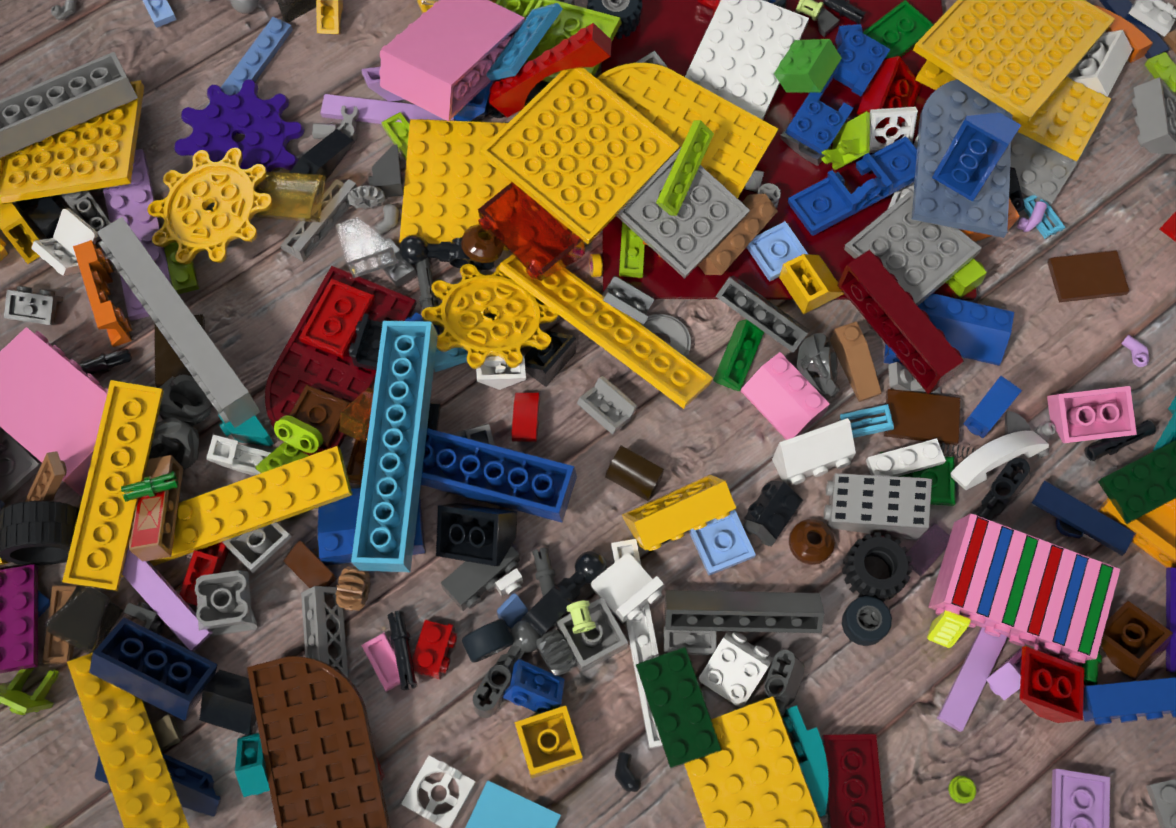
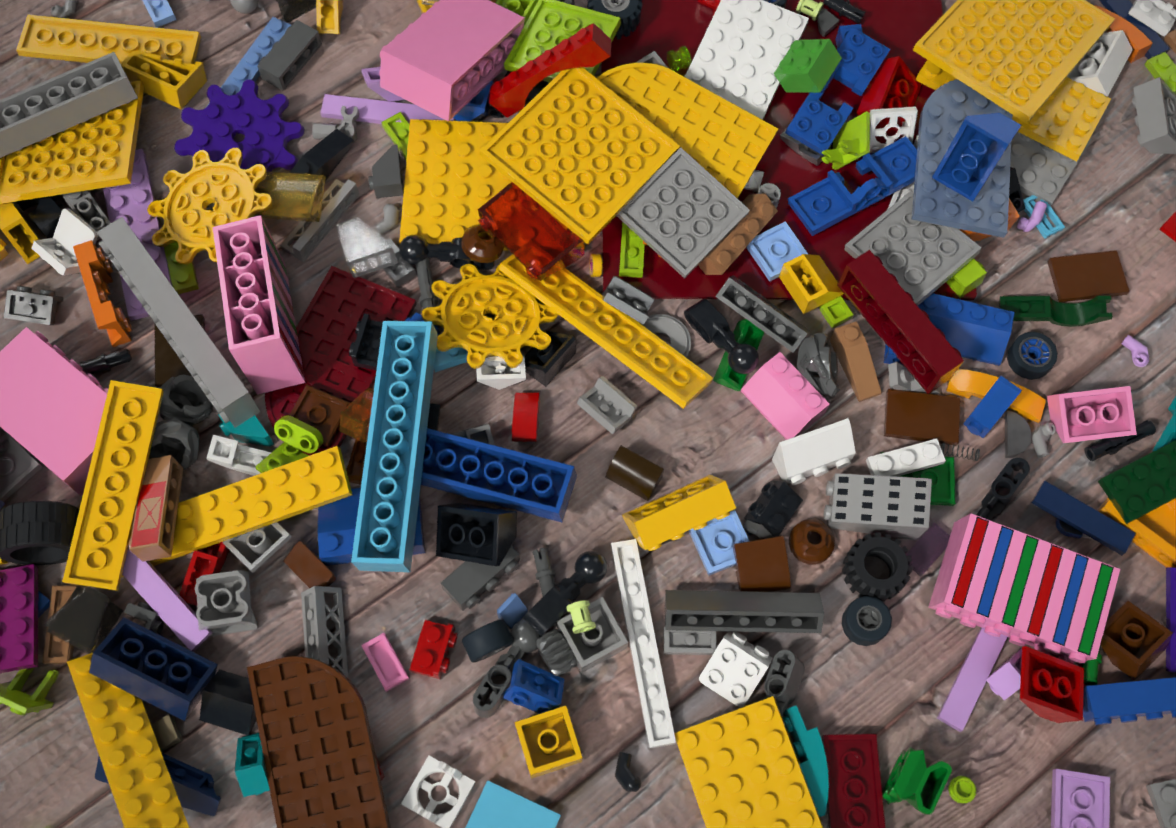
(47, 479): medium nougat plate -> none
(90, 40): none -> yellow plate
(149, 486): green pin -> none
(165, 79): none -> yellow wedge
(257, 305): none -> bright pink brick
(289, 55): none -> dark grey brick
(336, 317): red tile -> none
(353, 588): medium nougat gear -> none
(366, 197): light grey gear -> none
(400, 640): black pin -> none
(509, 583): white plate -> none
(524, 42): dark azure tile -> none
(627, 588): white bracket -> none
(678, 707): dark green plate -> none
(679, 59): none -> clear neon green wheel
(685, 168): lime plate -> none
(714, 328): none -> black beam
(762, 565): none -> reddish brown slope
(836, 312): none -> lime plate
(870, 421): medium azure tile -> none
(899, 29): green tile -> none
(915, 782): none -> green piece
(947, 628): neon yellow slope -> none
(977, 384): none -> light orange slope
(995, 453): white slope -> none
(1028, 344): none -> wheel
(1062, 314): none -> dark green piece

